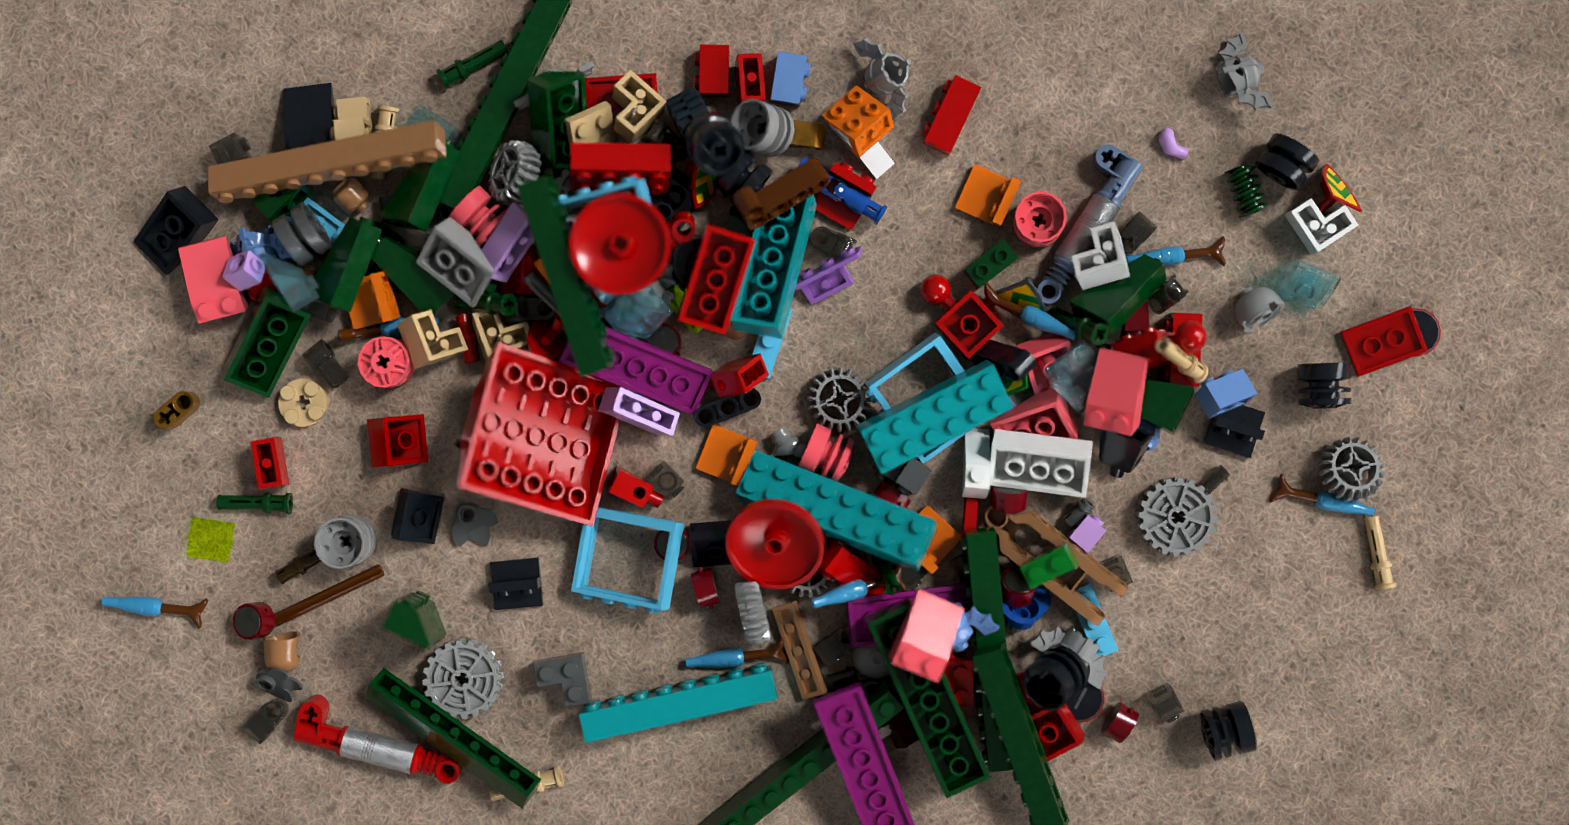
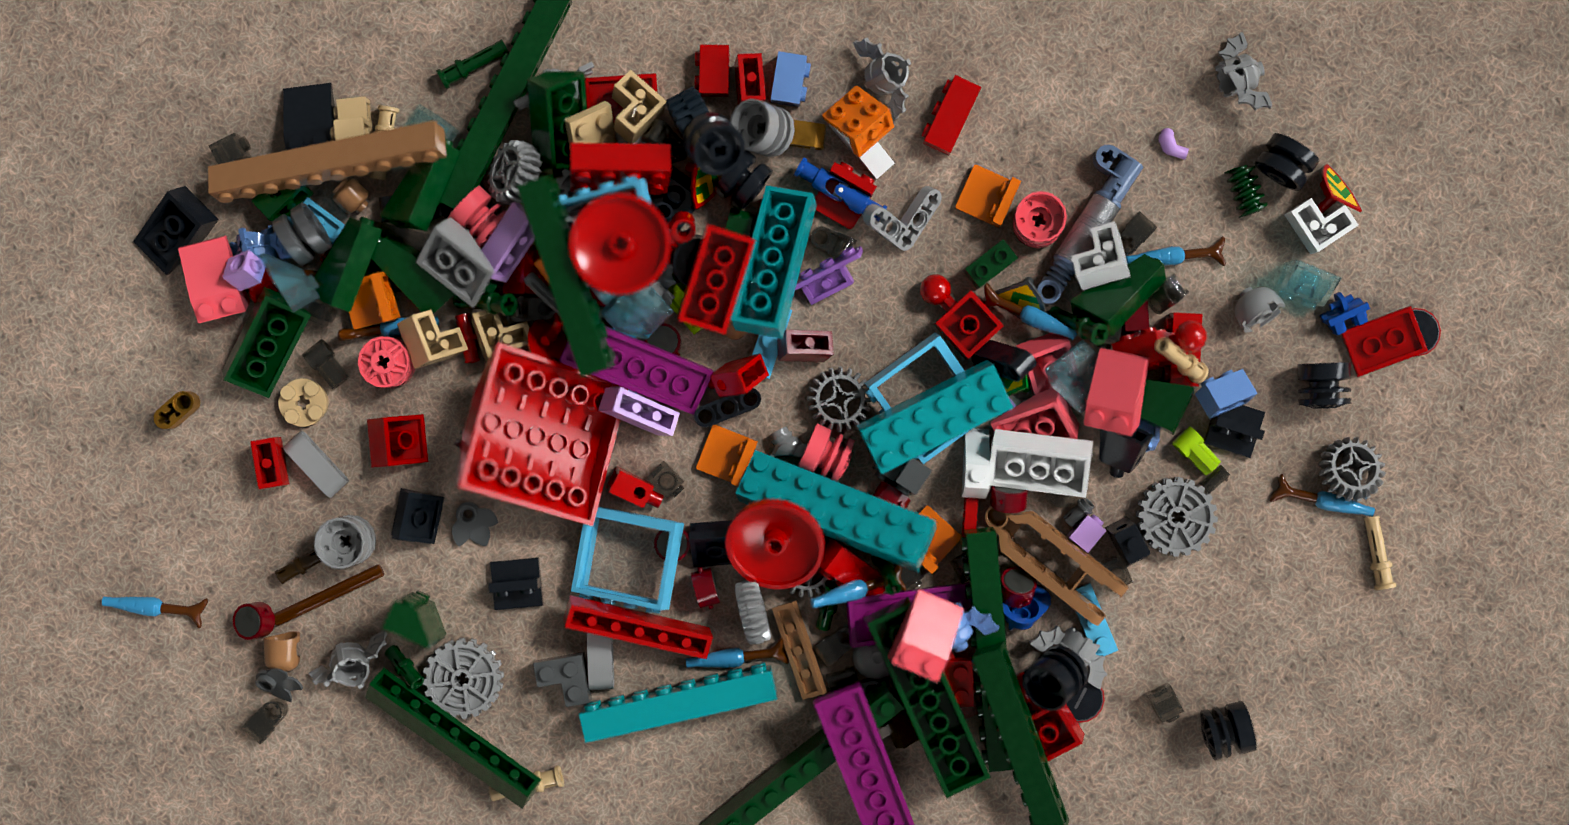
(210, 539): clear neon green piece -> none
(267, 503): dark green pin -> none
(316, 464): none -> light grey beam
(350, 662): none -> light grey helmet
(369, 746): piece -> none
(404, 667): none -> dark green pin
(600, 662): none -> light grey beam
(637, 627): none -> red brick
(781, 194): reddish brown beam -> none
(805, 346): none -> dark red brick
(825, 615): none -> dark green pin
(900, 228): none -> light grey beam
(1048, 565): green brick -> none
(1120, 722): dark red piece -> none
(1128, 541): none -> black torso
(1192, 447): none -> lime piece
(1343, 309): none -> blue hips

